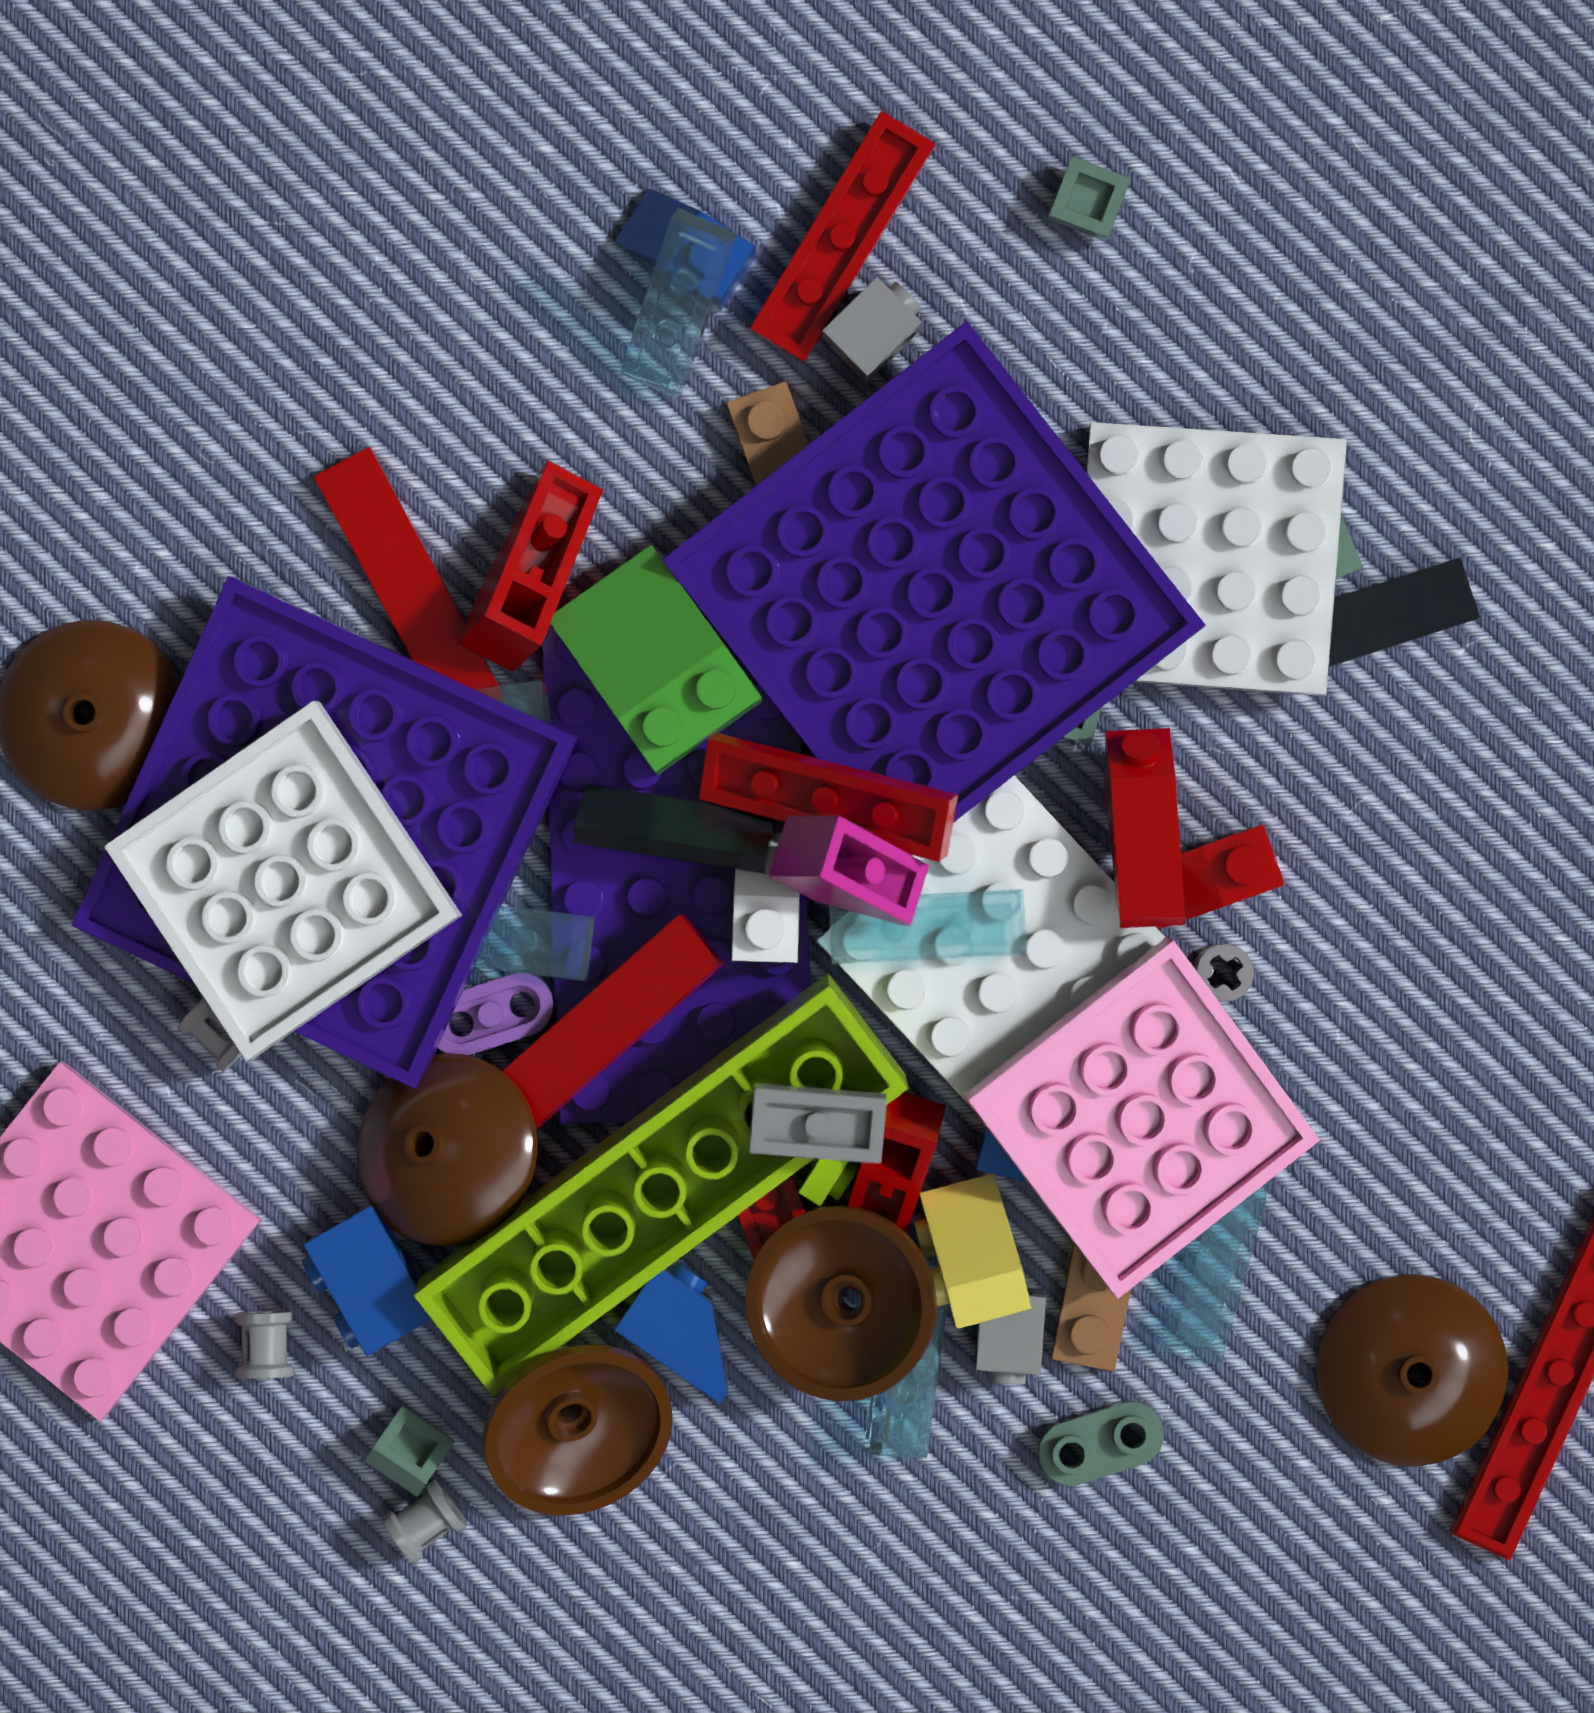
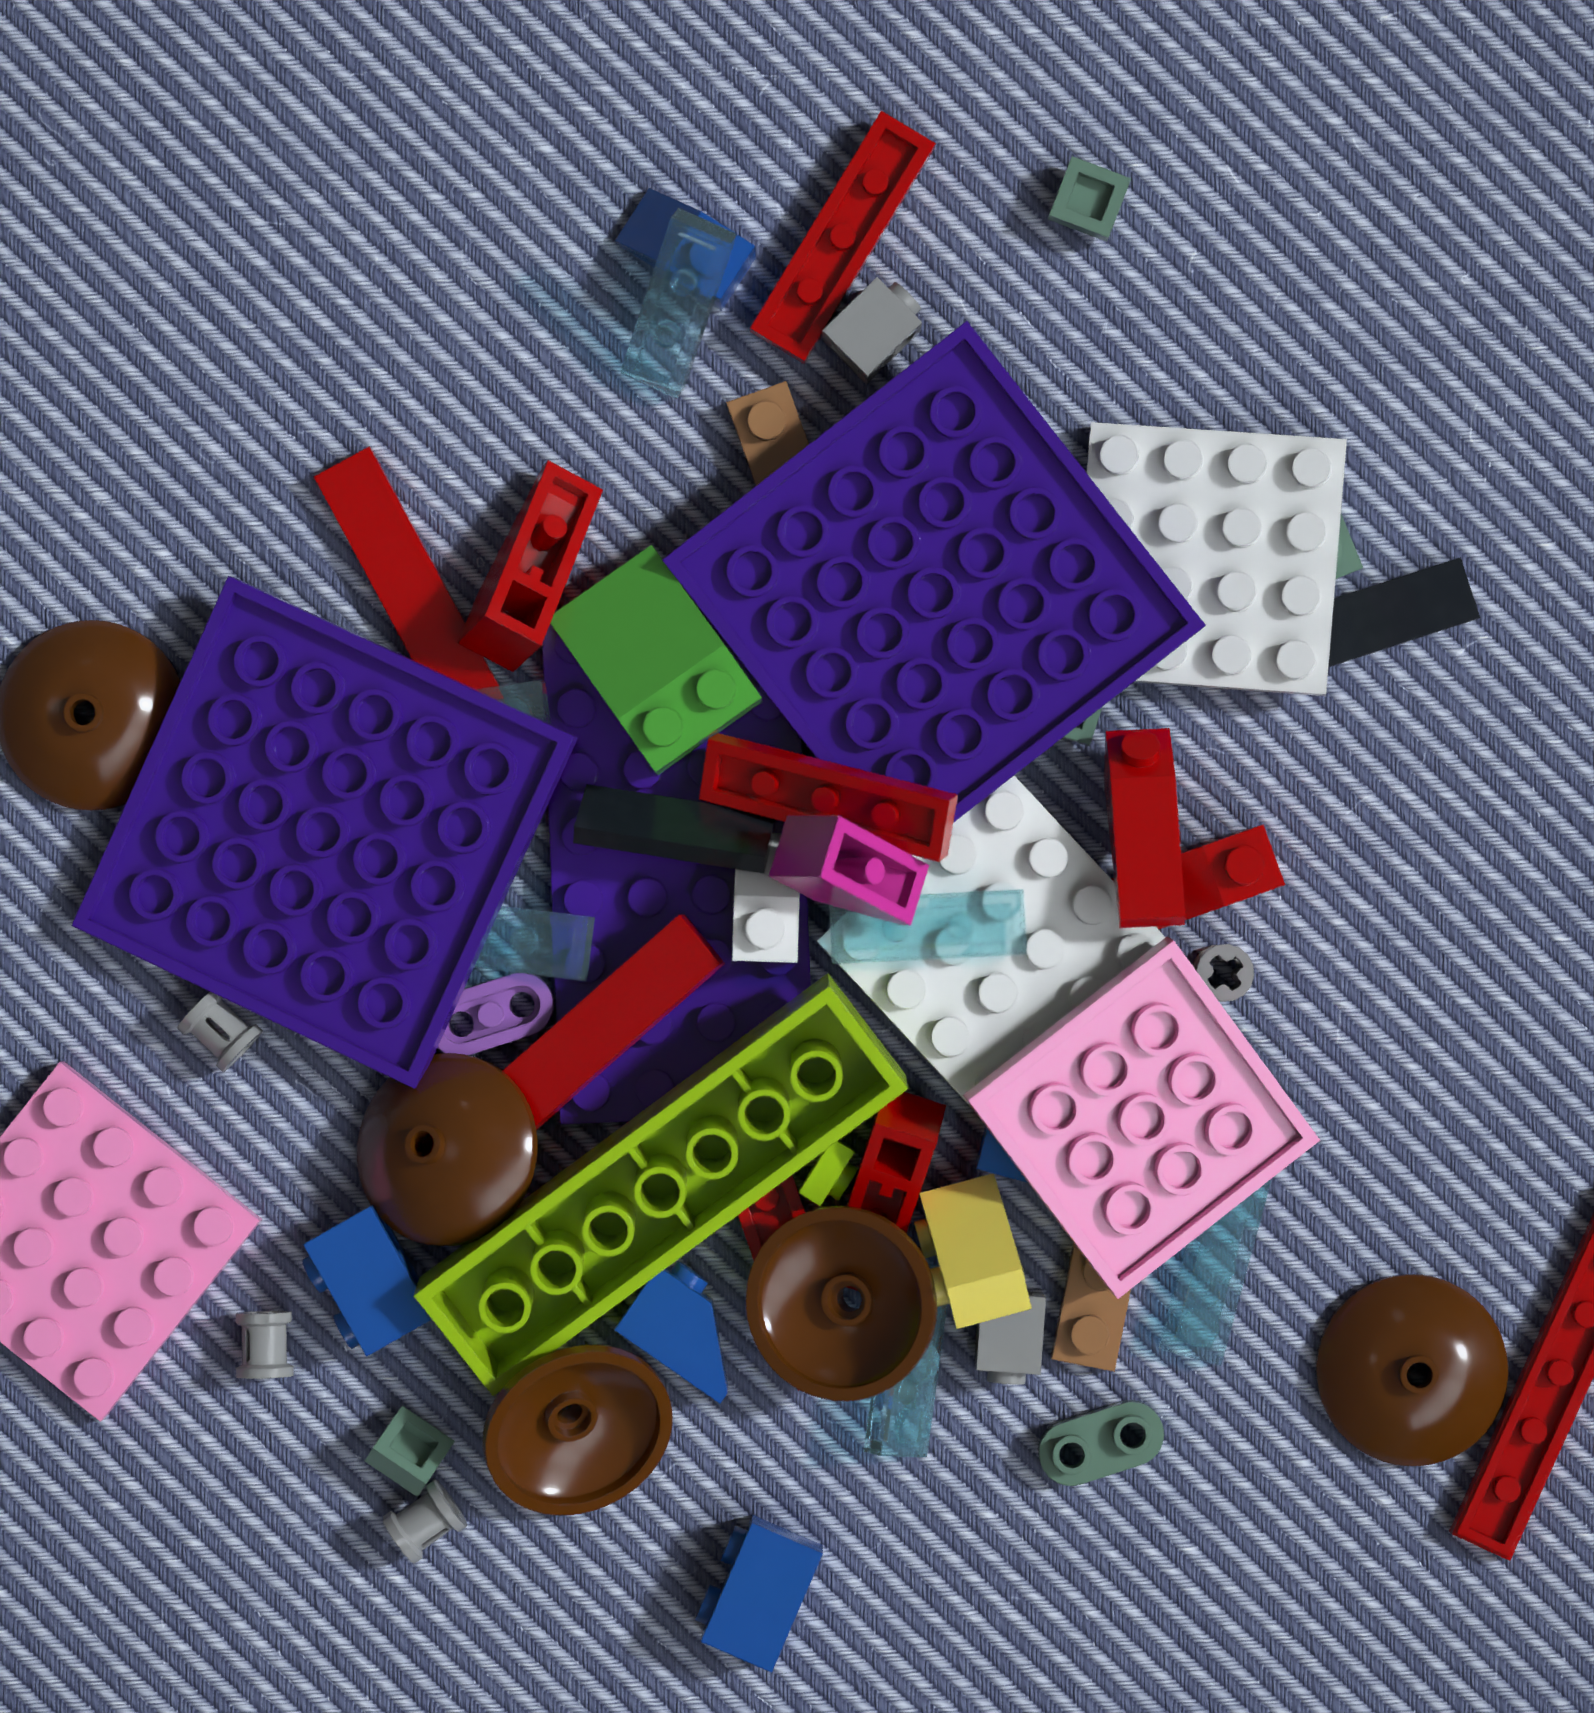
(282, 880): white plate -> none
(759, 1593): none -> blue brick
(818, 1123): light grey plate -> none

